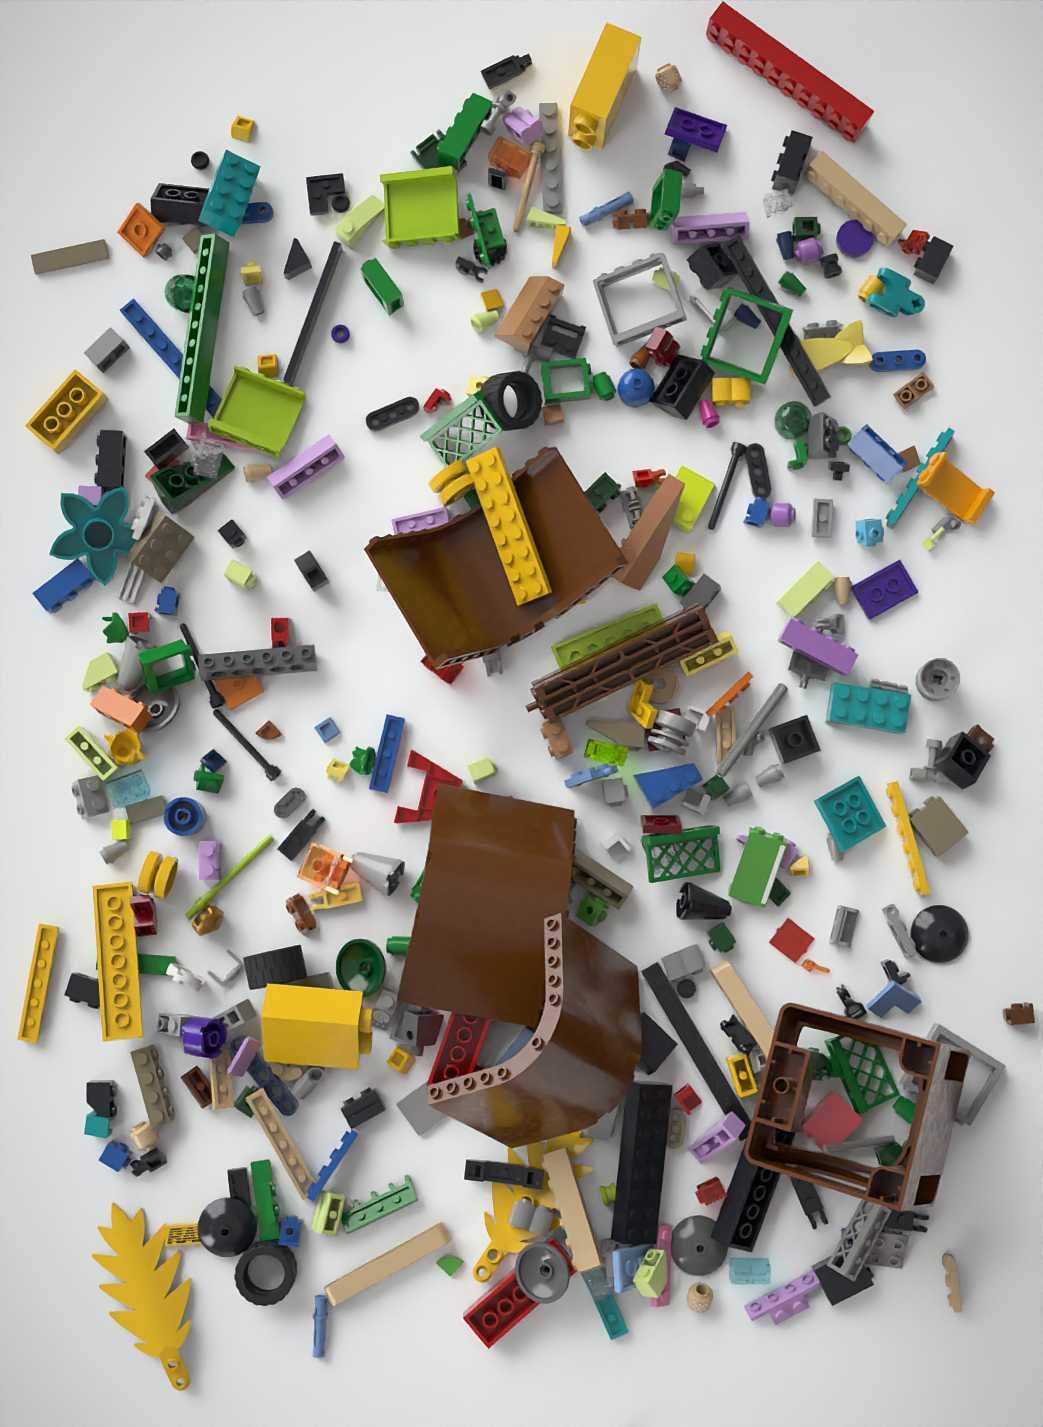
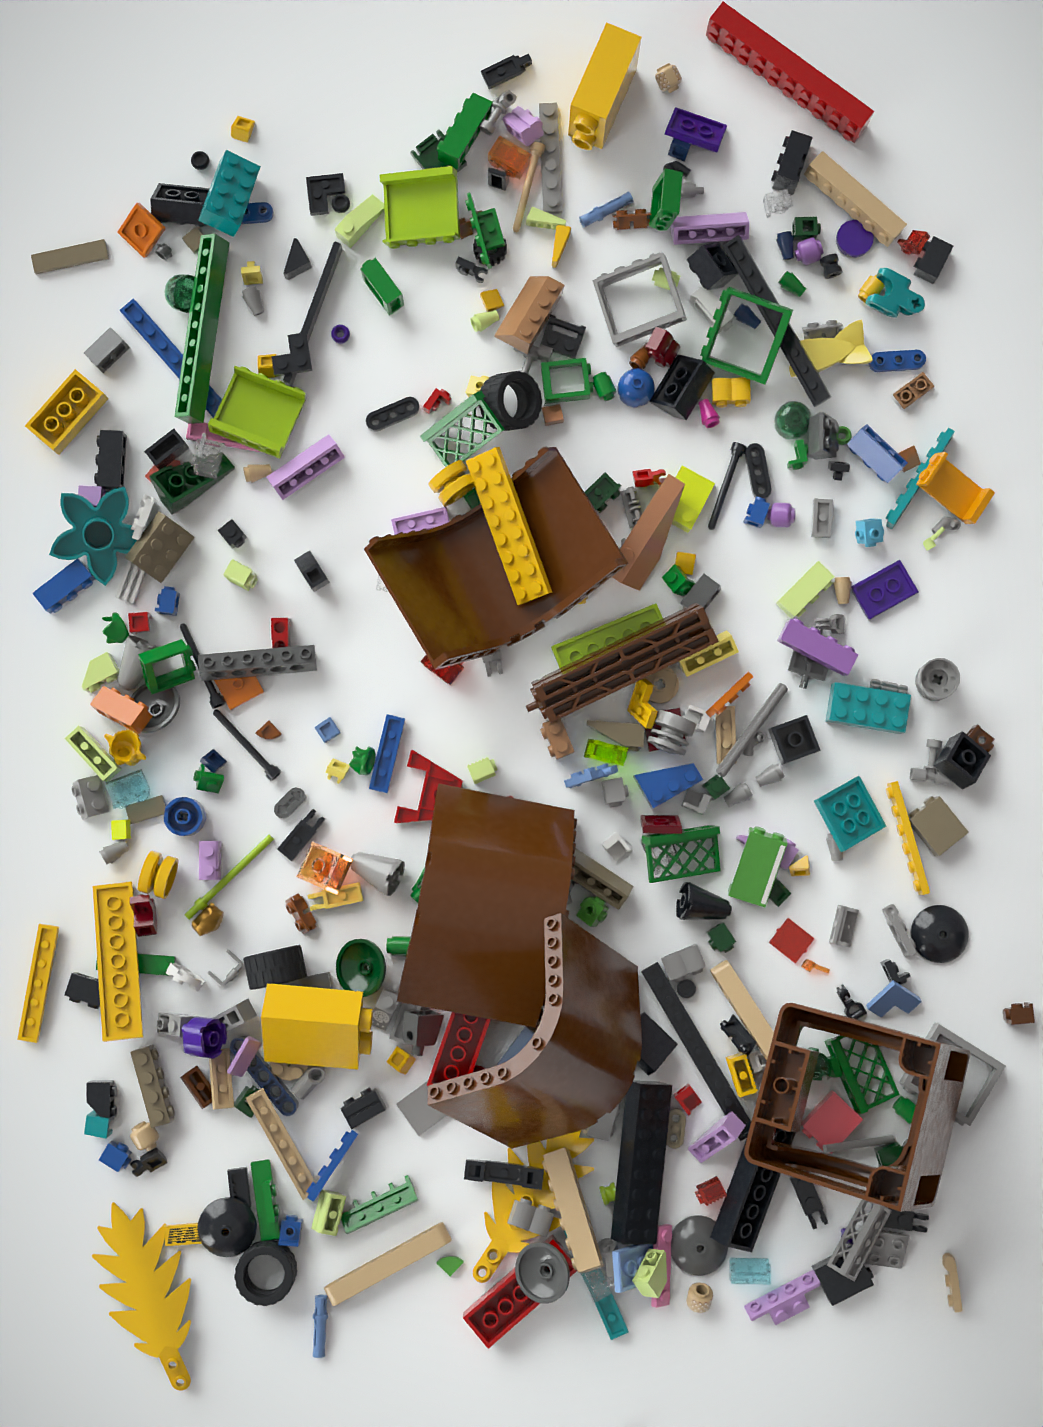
(297, 360): none -> black plate

